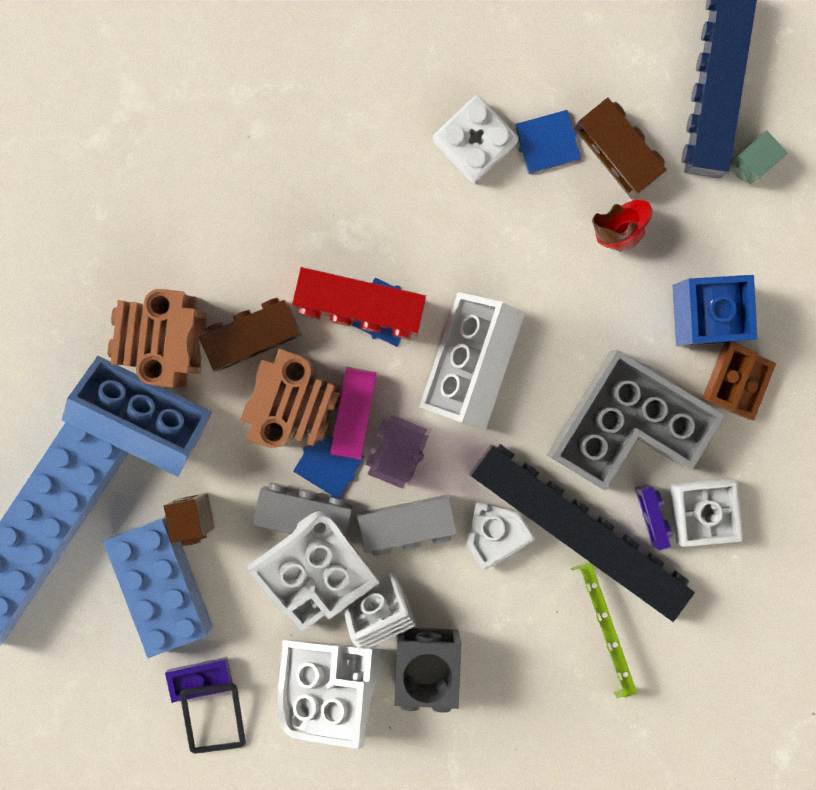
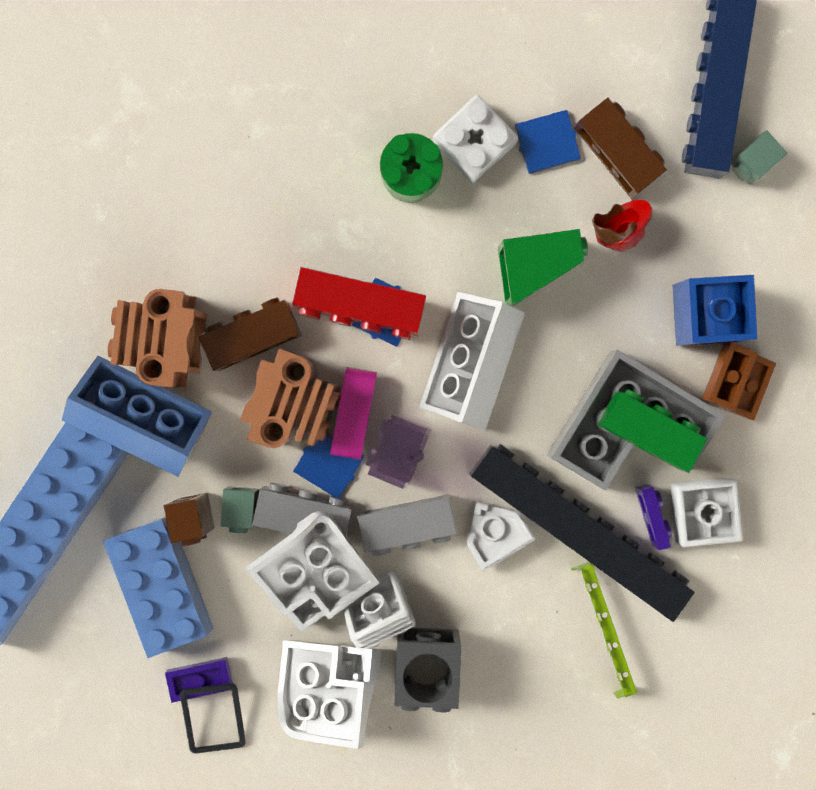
(239, 508): none -> sand green brick
(398, 155): none -> green brick
(537, 261): none -> green slope
(653, 430): none -> green brick

